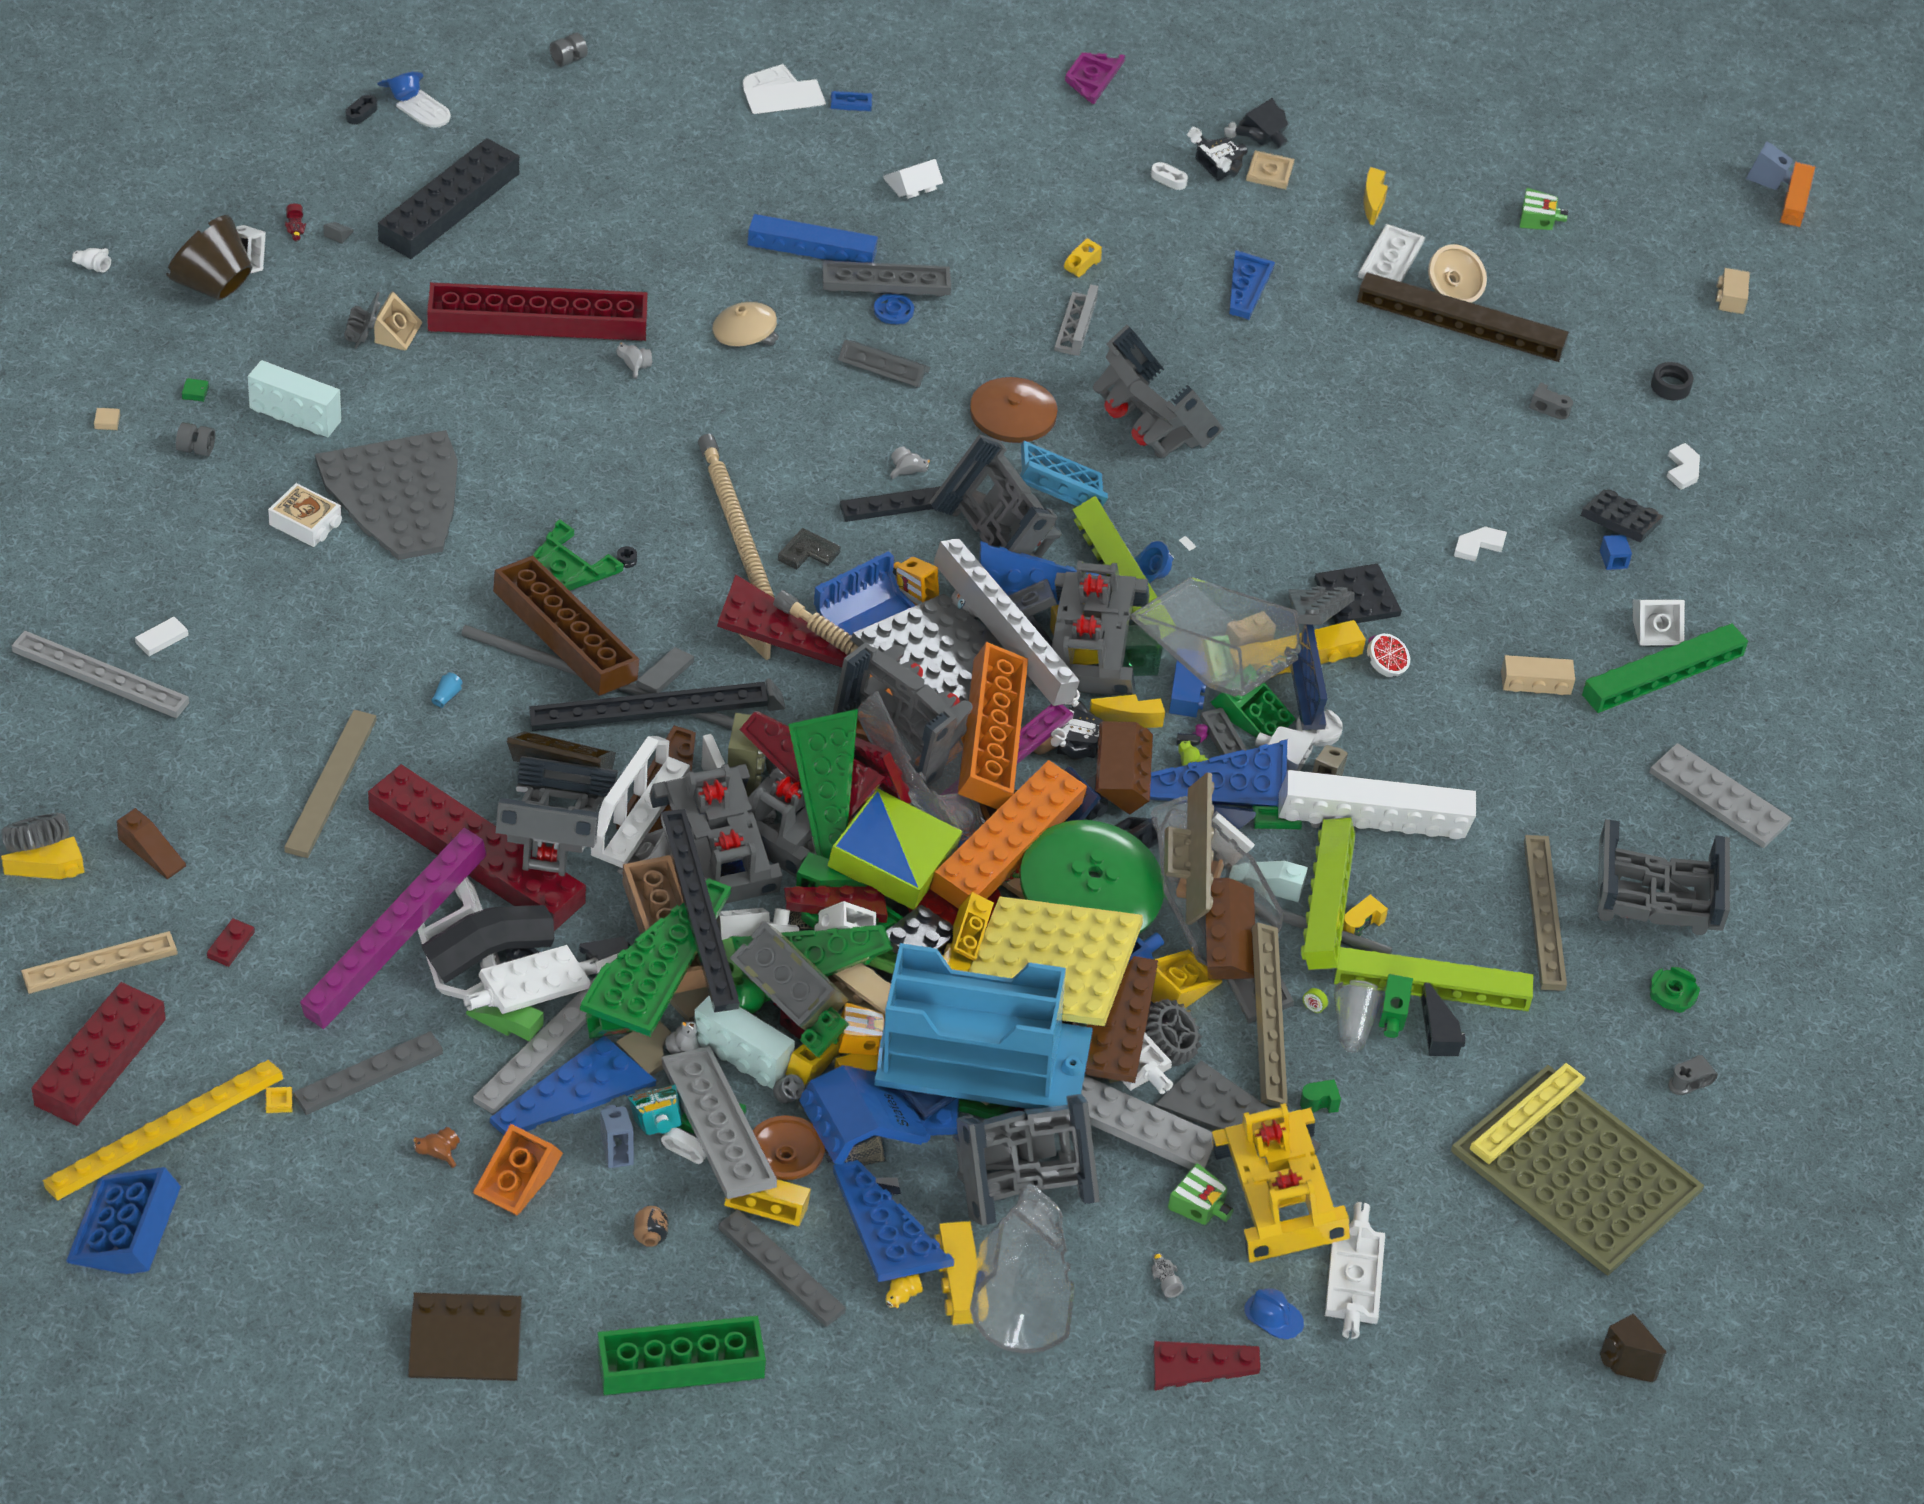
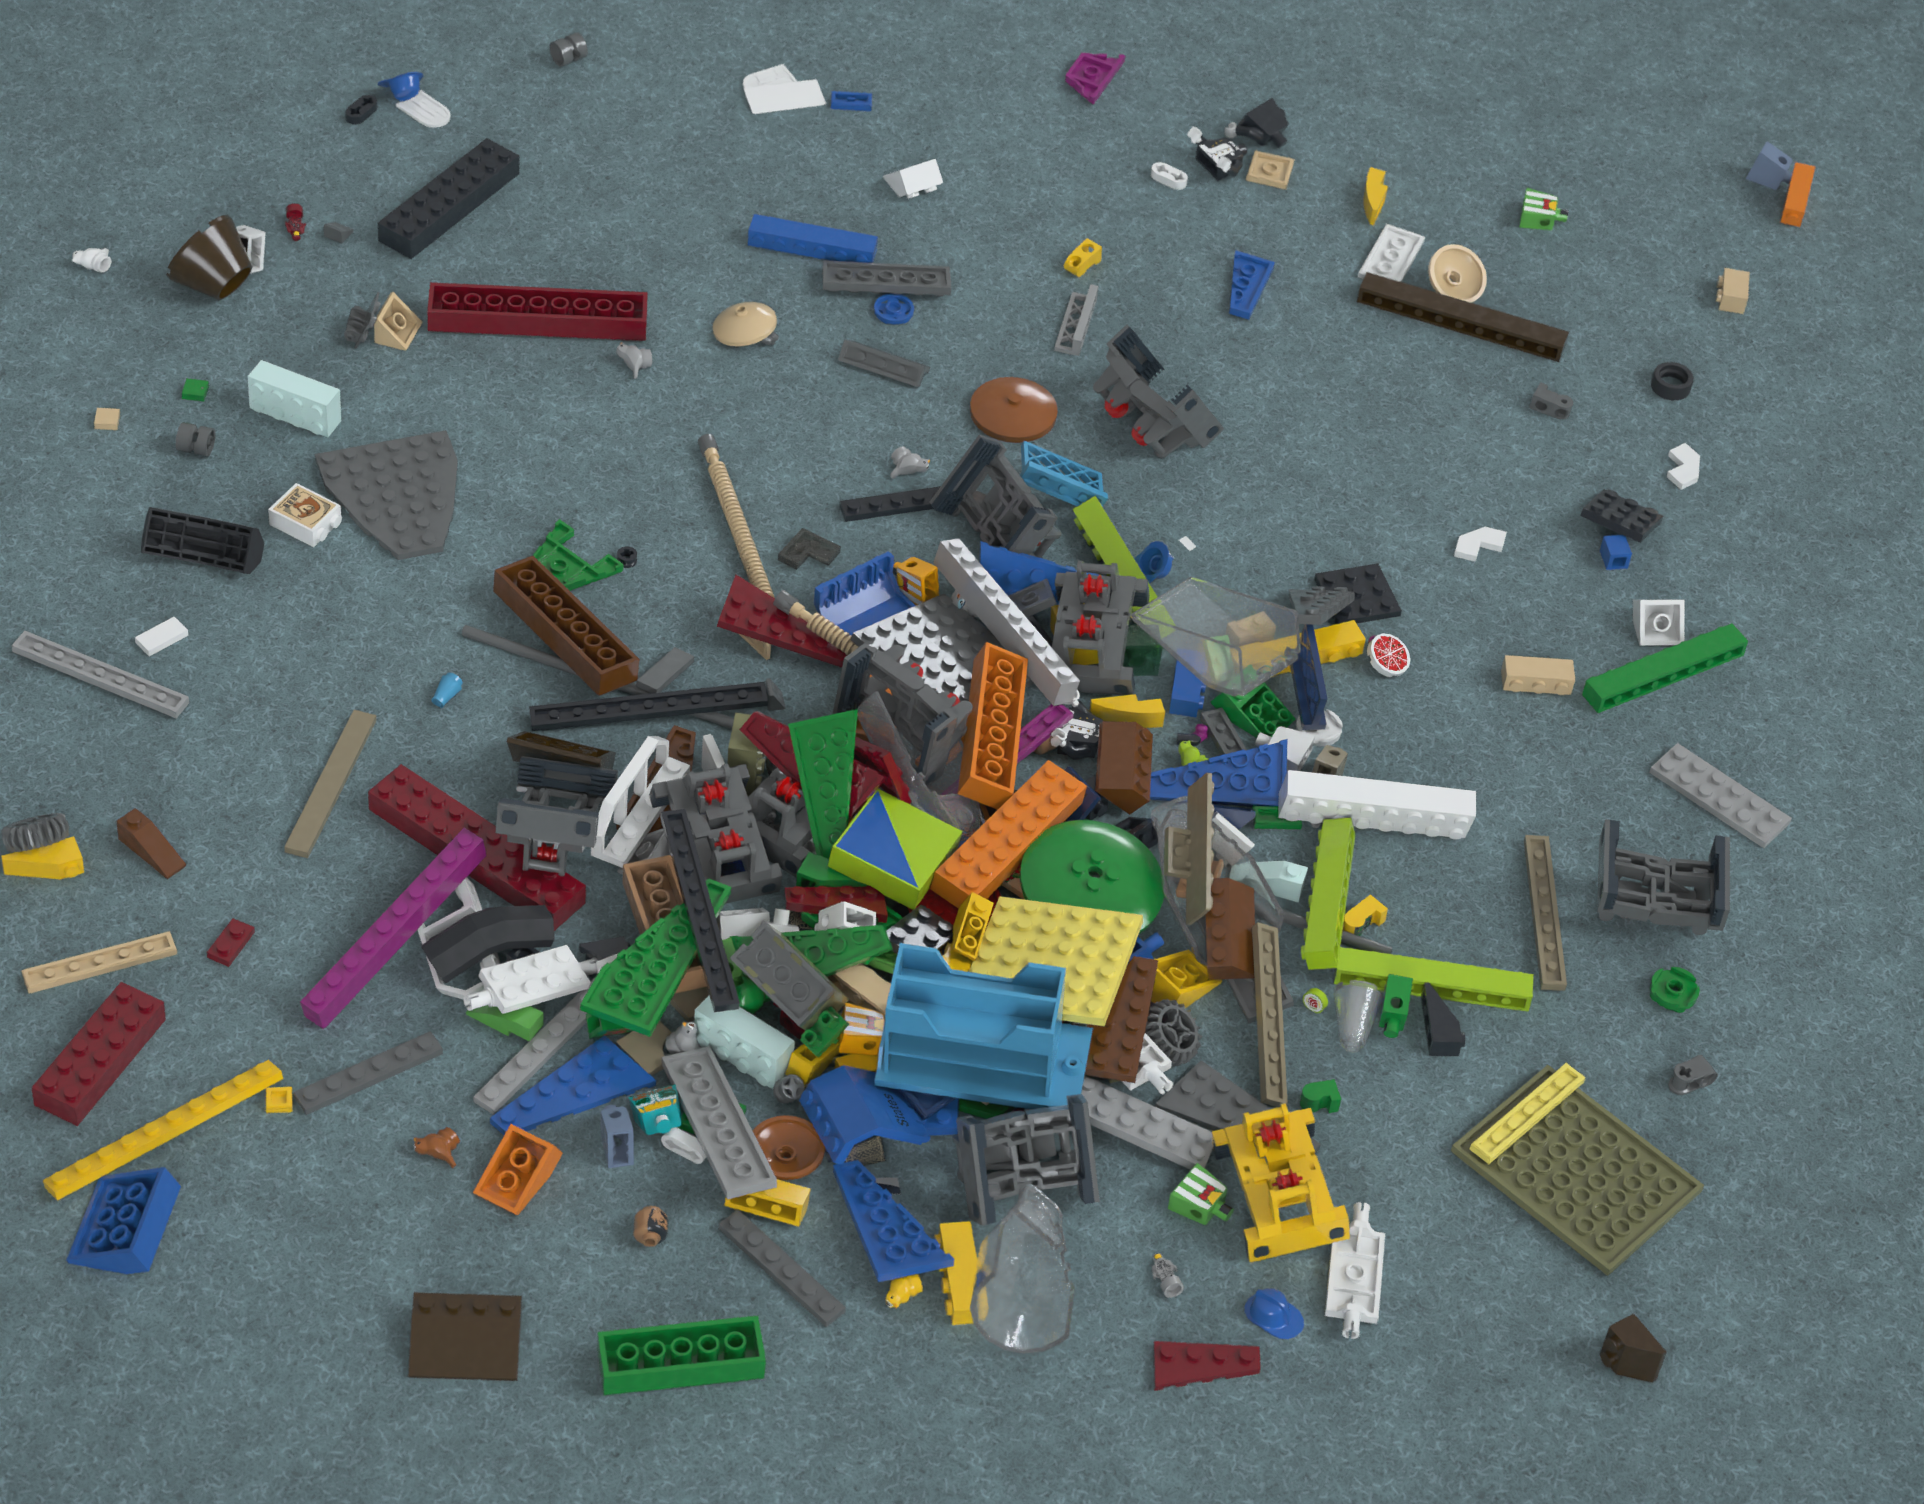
(202, 540): none -> black piece

